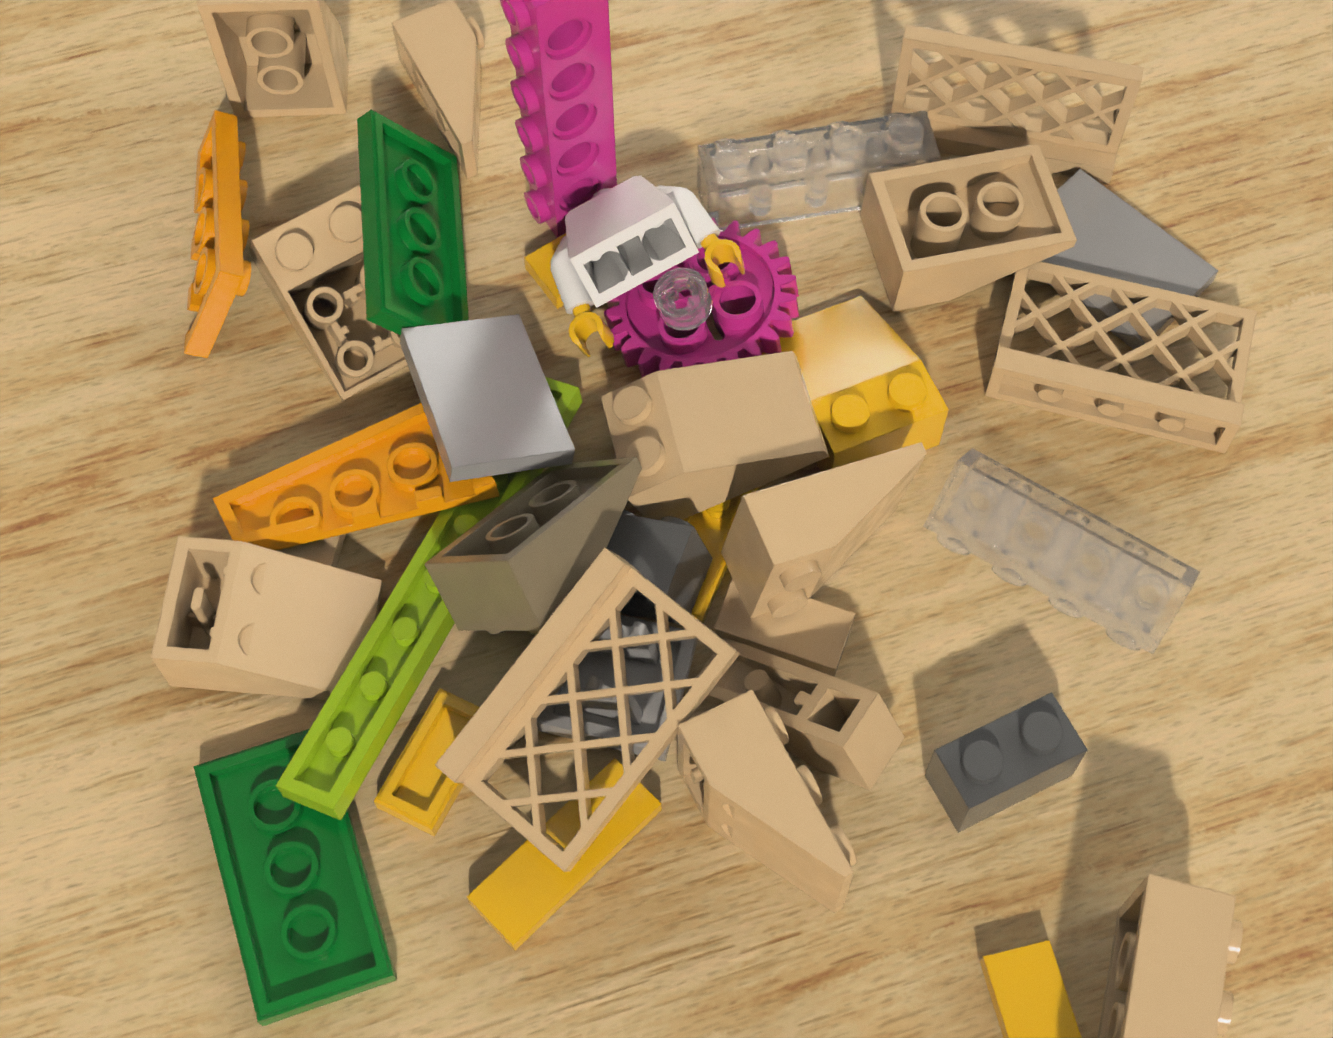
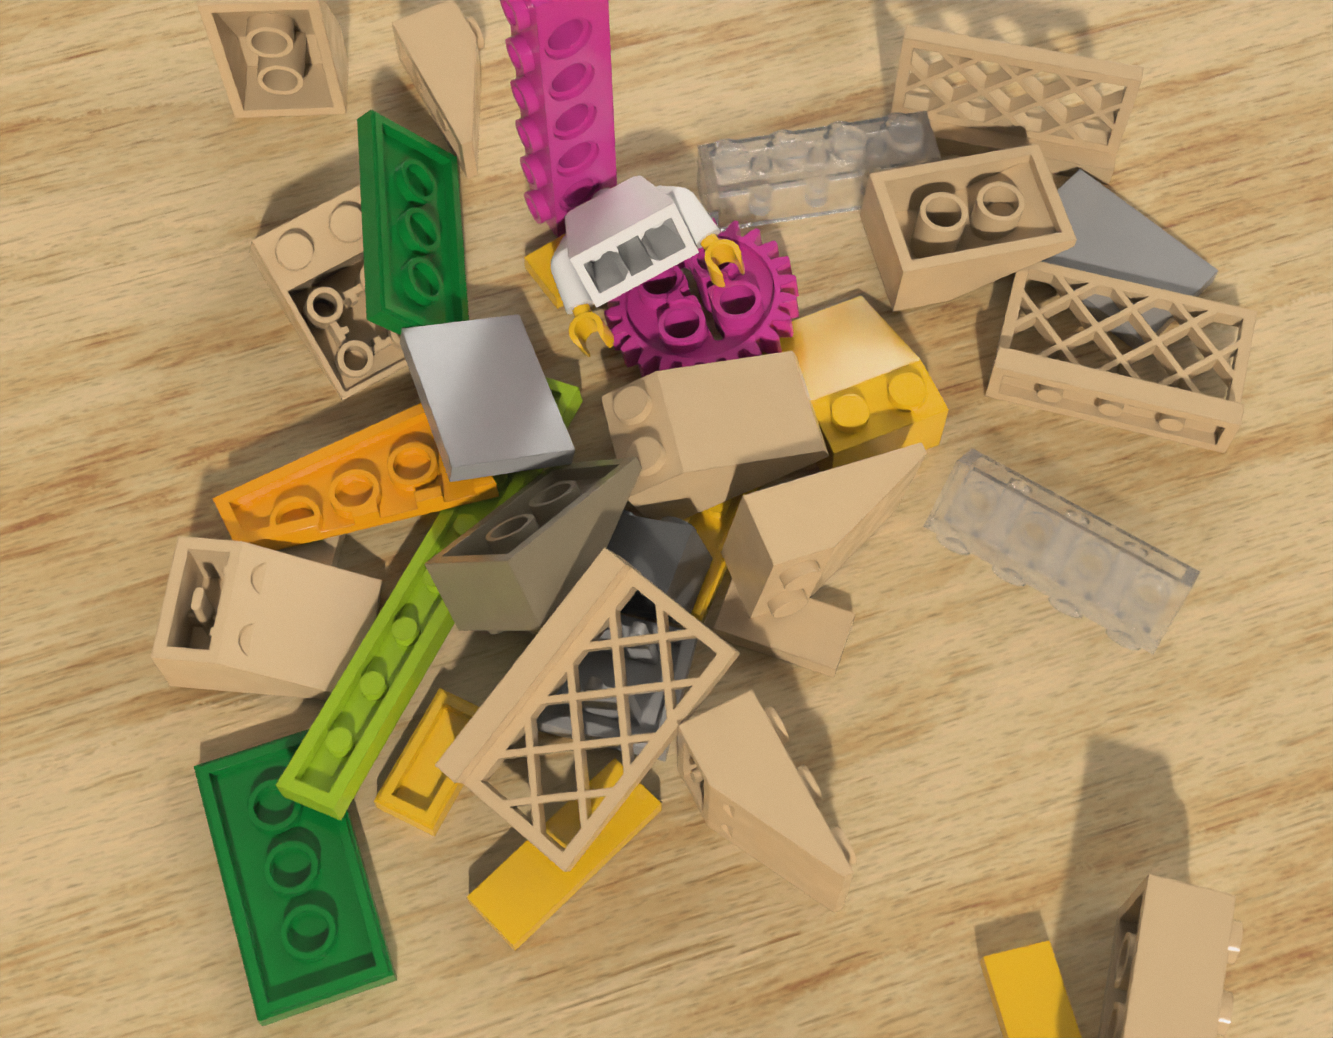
(218, 233): light orange wing -> none
(698, 305): clear bush -> none
(826, 718): tan slope -> none
(1005, 762): dark grey brick -> none

